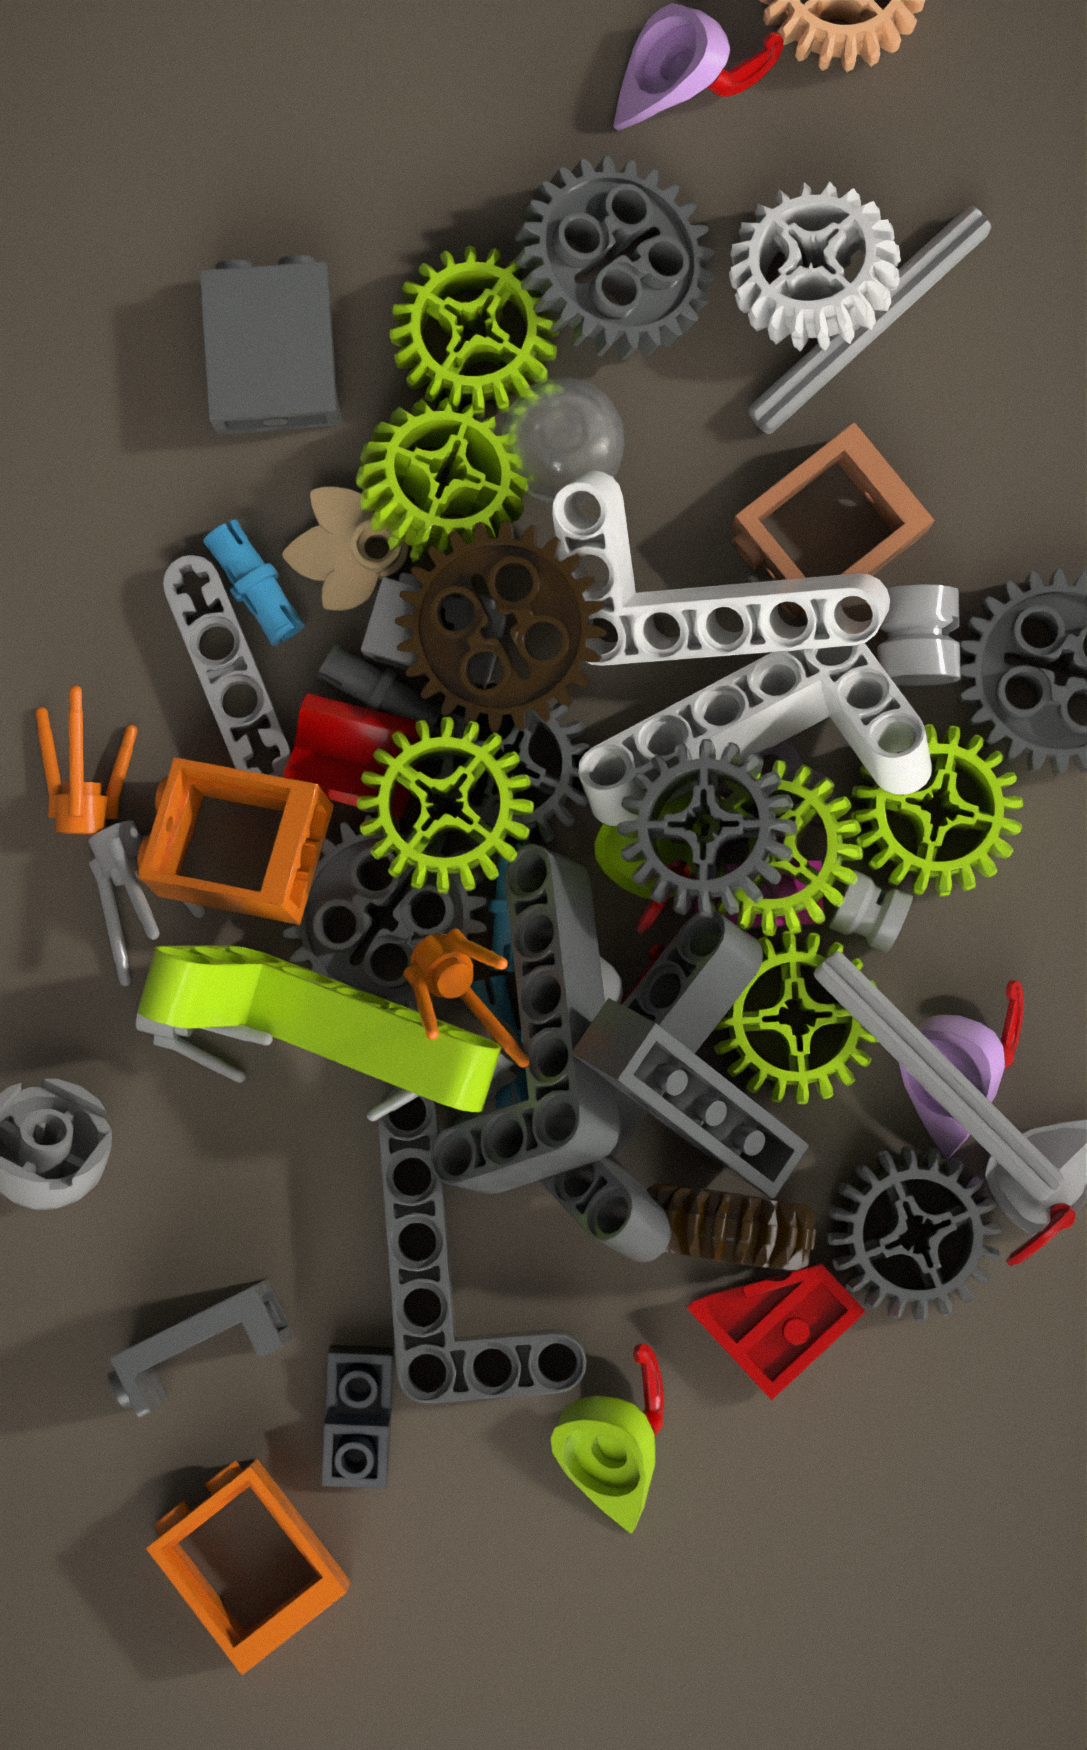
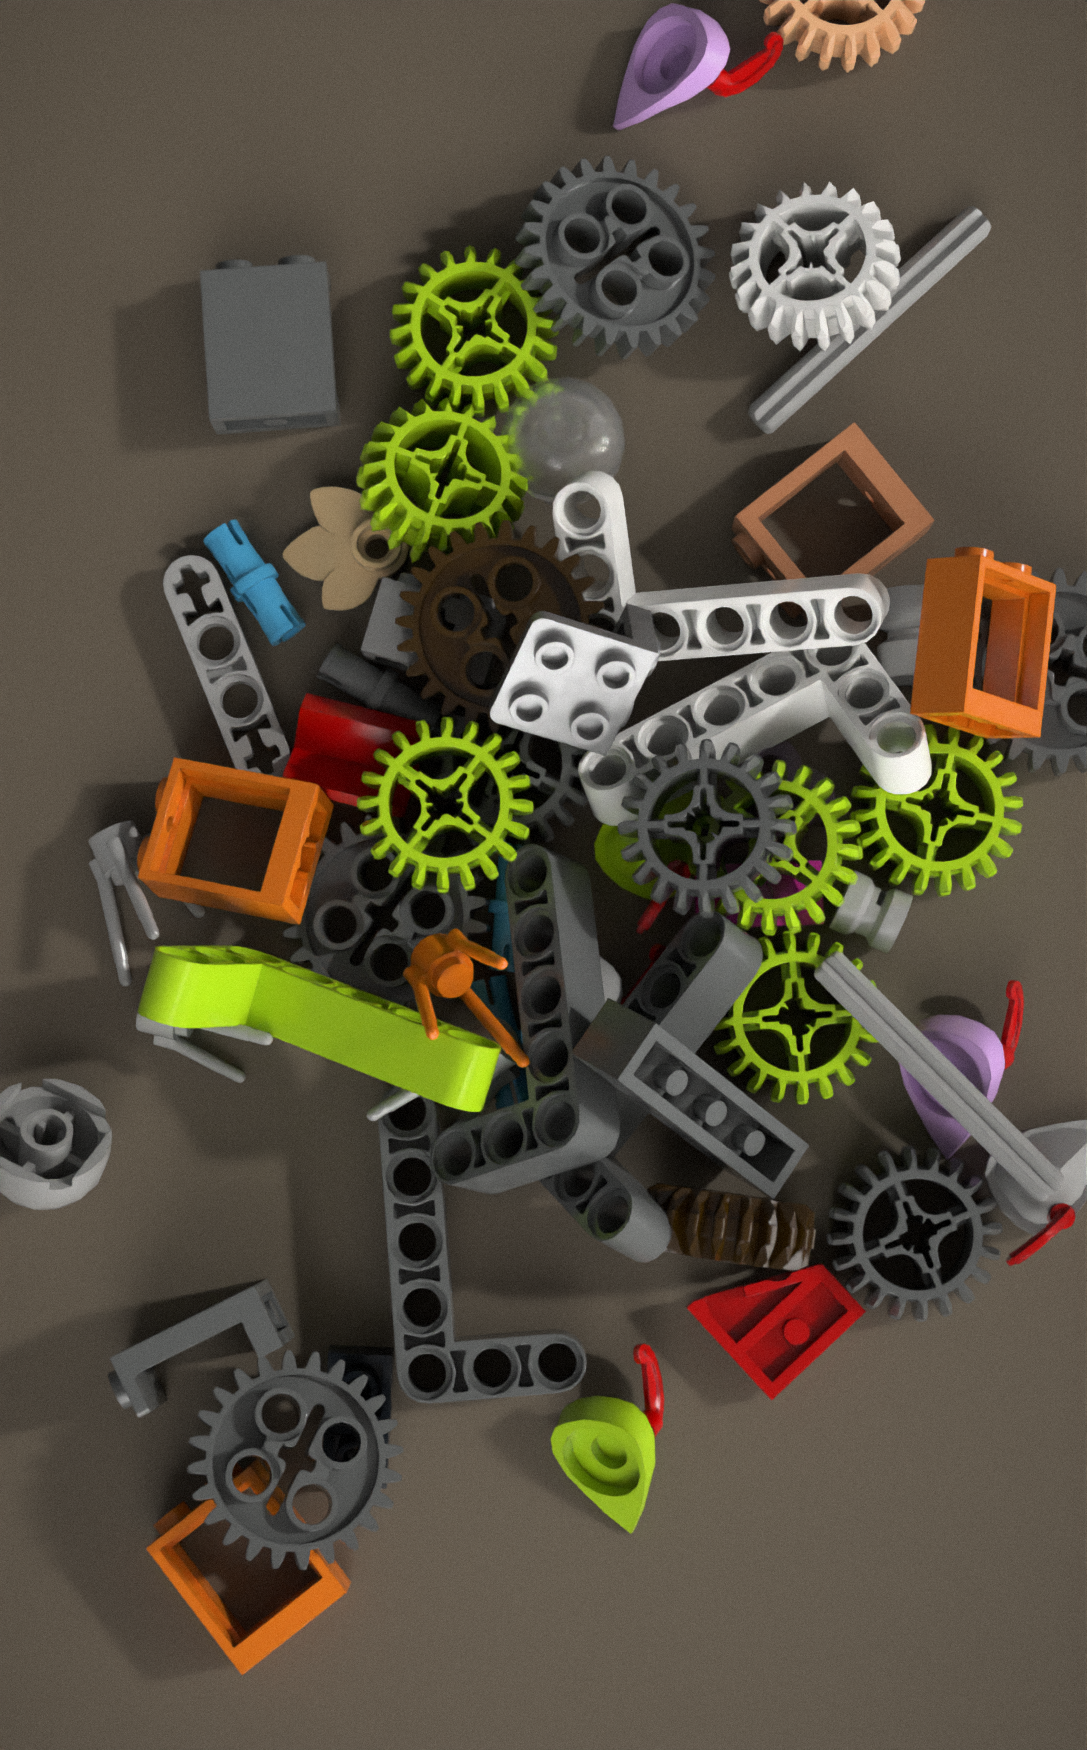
(79, 804): orange plant -> none
(349, 1486): none -> dark grey gear
(576, 678): none -> bracket
(1016, 645): none -> orange window

